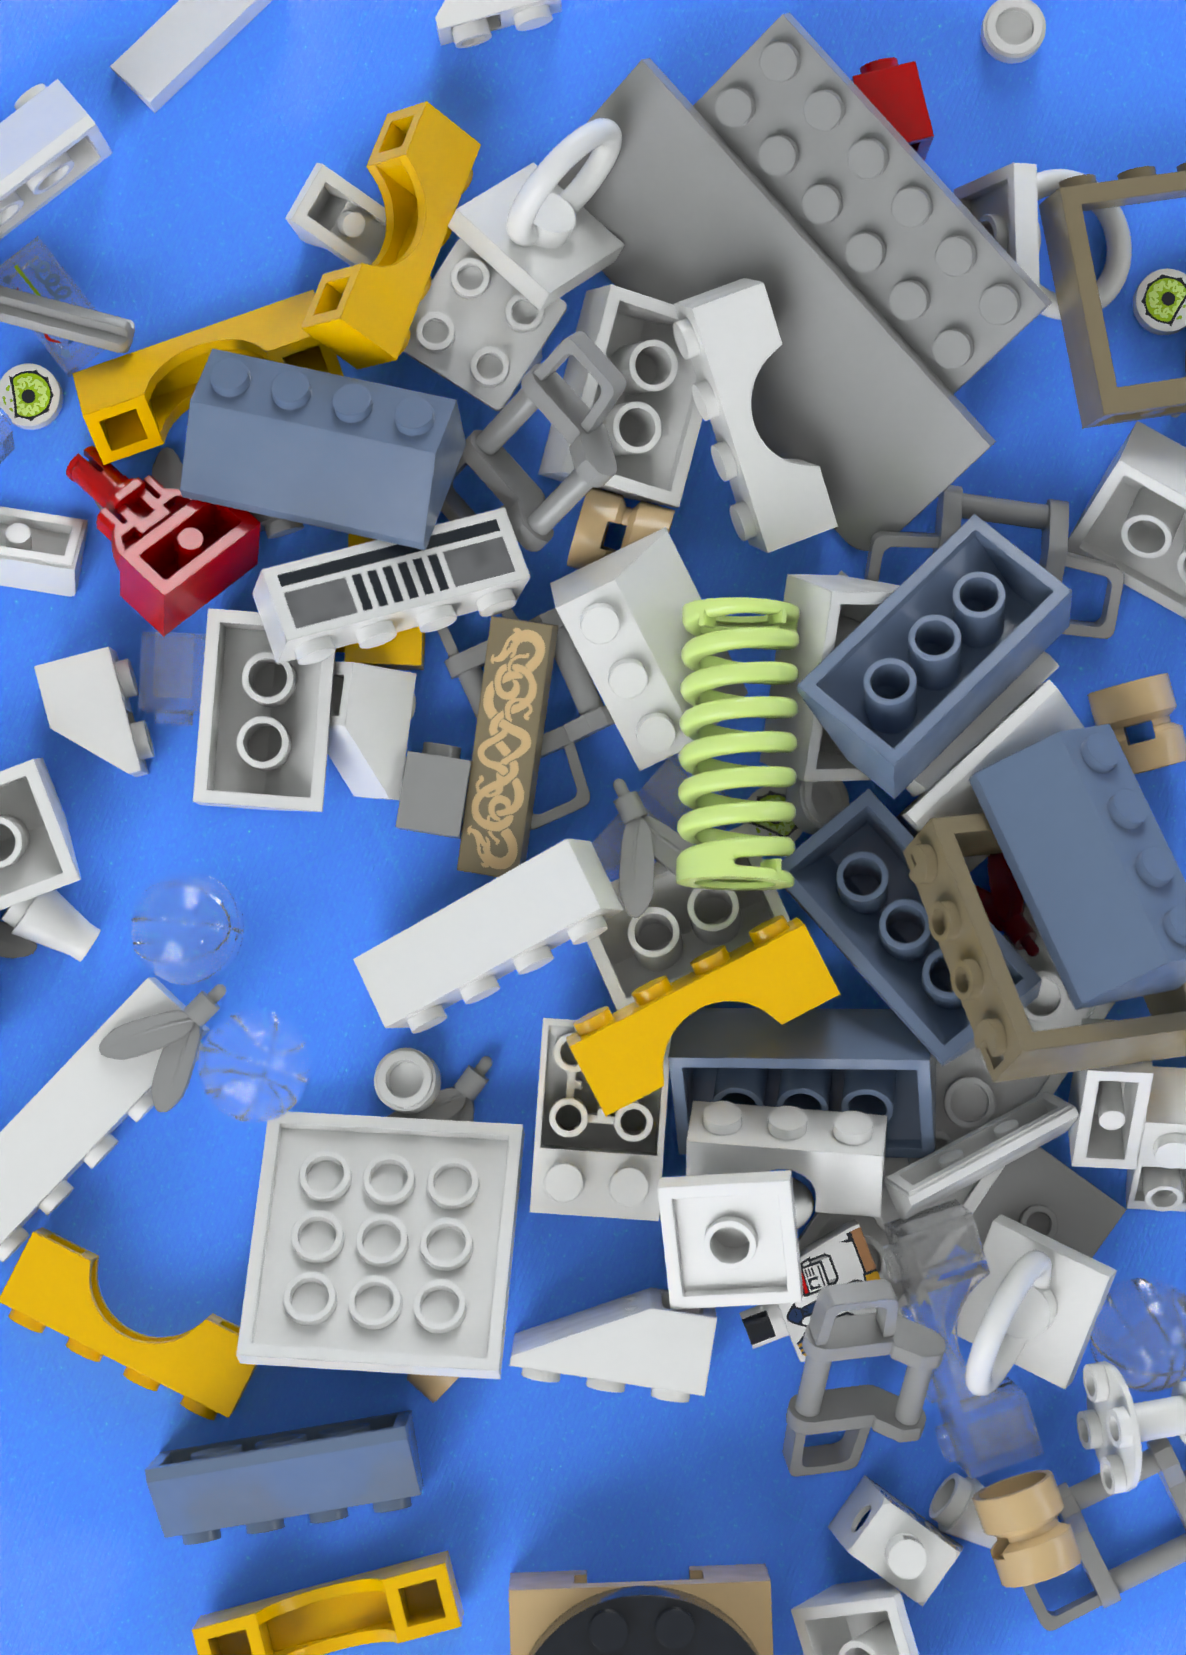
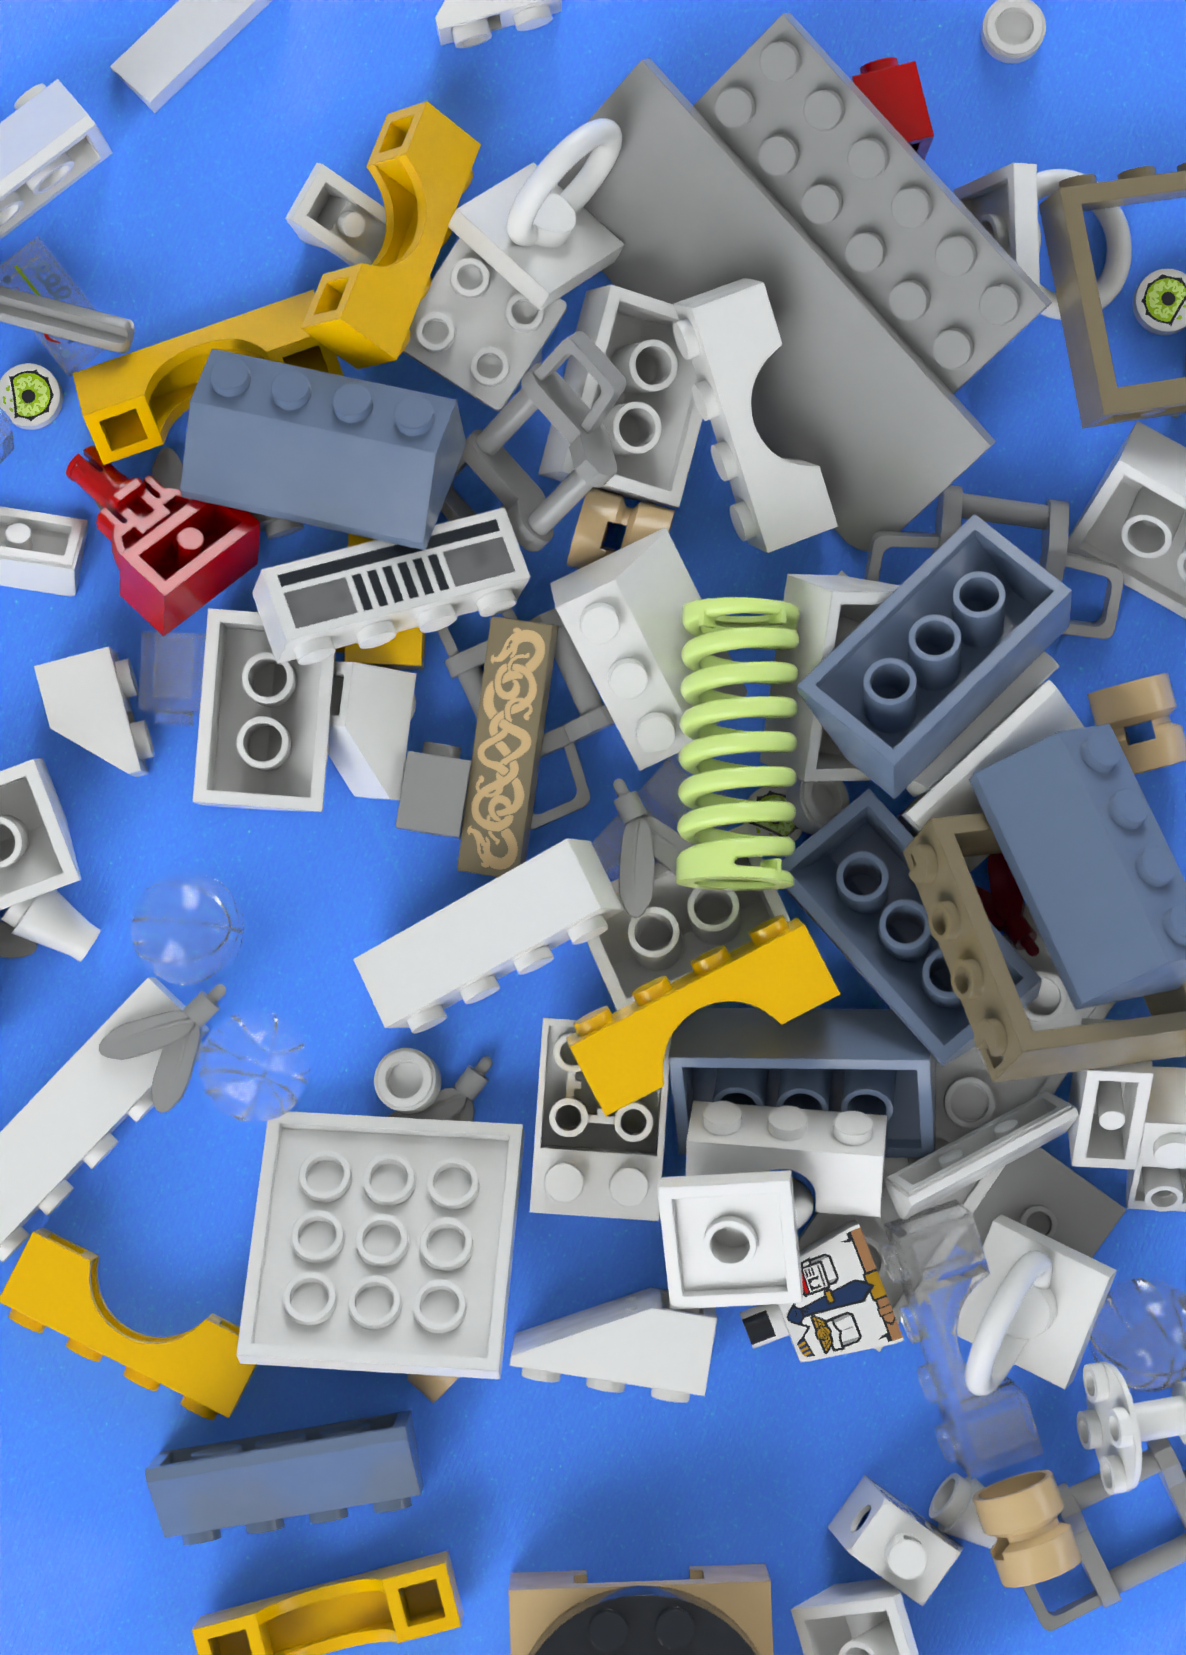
(861, 1406): light grey bar -> none

